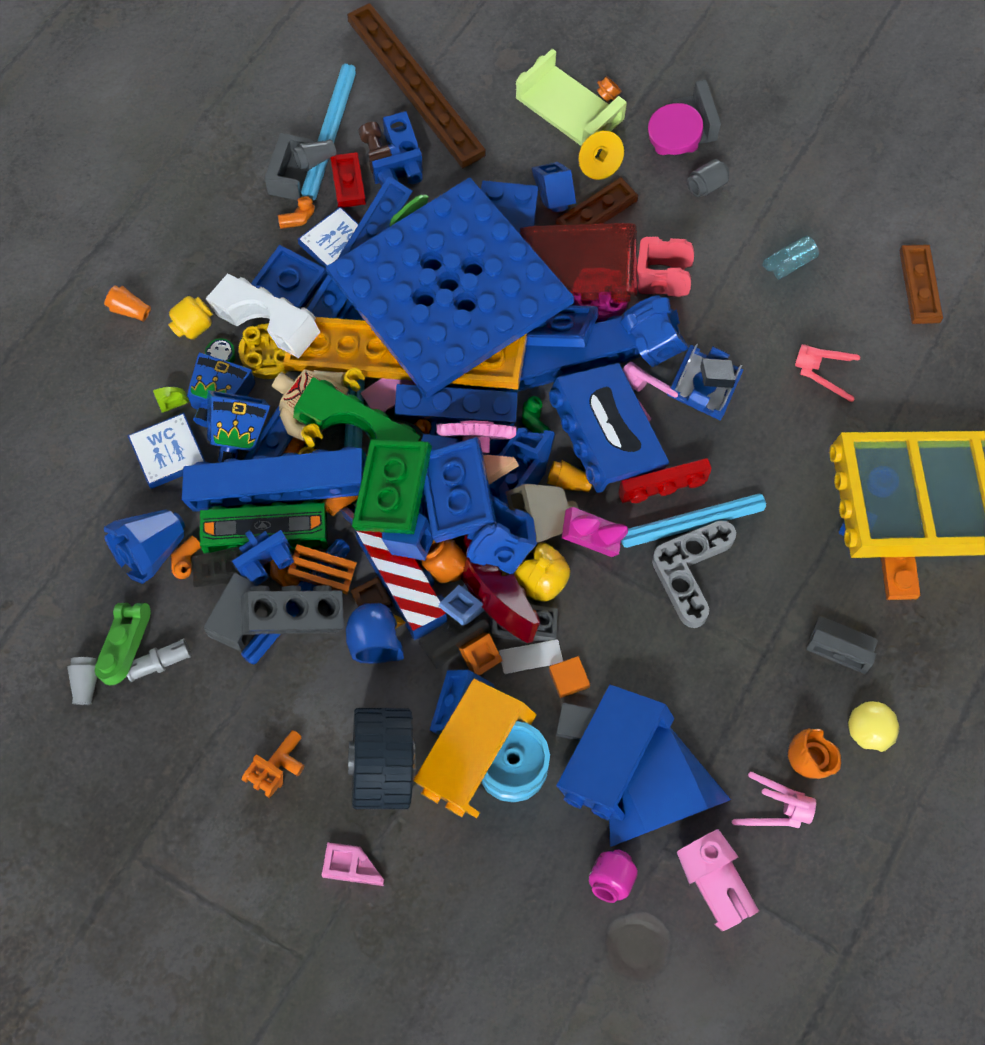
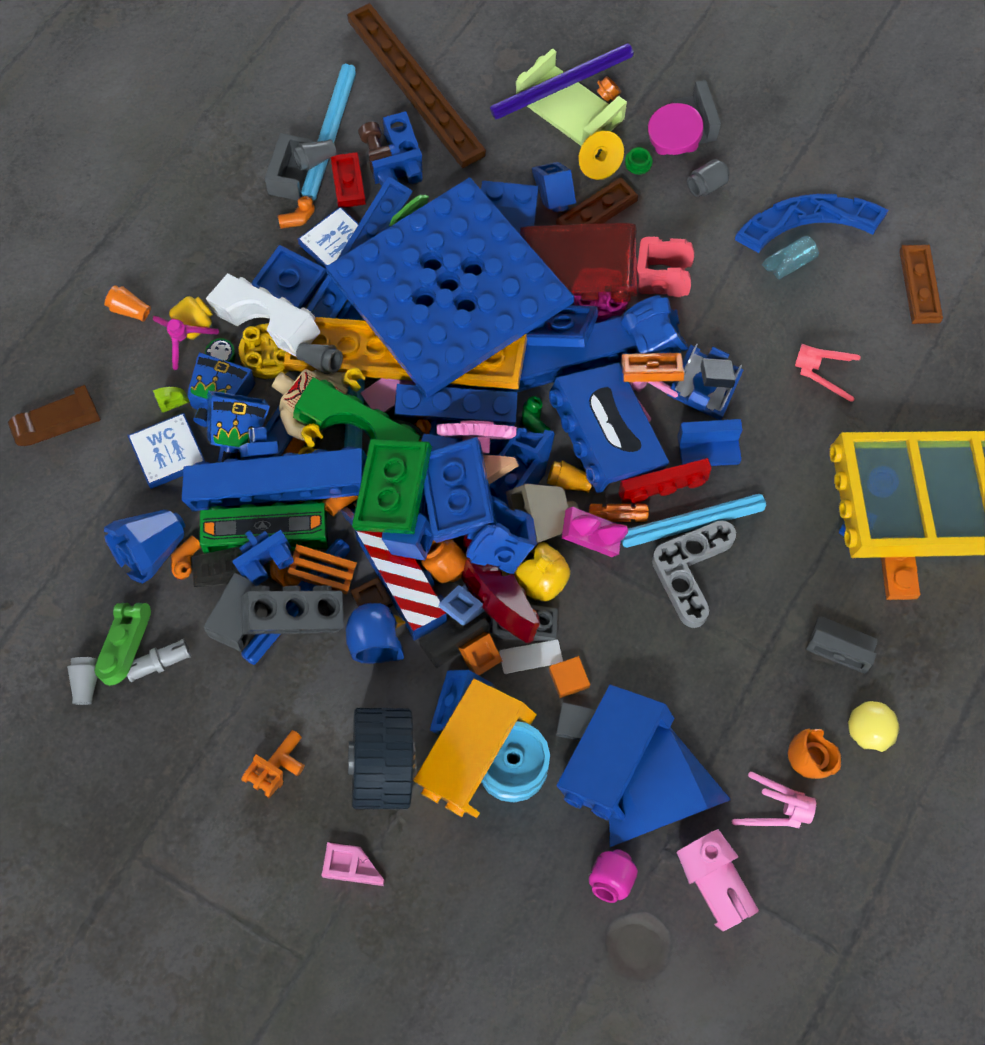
(54, 418): none -> reddish brown leg
(178, 333): none -> dark pink plant
(258, 444): none -> blue tile
(321, 357): none -> dark grey cone
(561, 81): none -> dark purple axle
(620, 512): none -> orange axle
(638, 161): none -> green plate
(652, 367): none -> orange tile
(711, 440): none -> blue panel
(809, 210): none -> blue tile

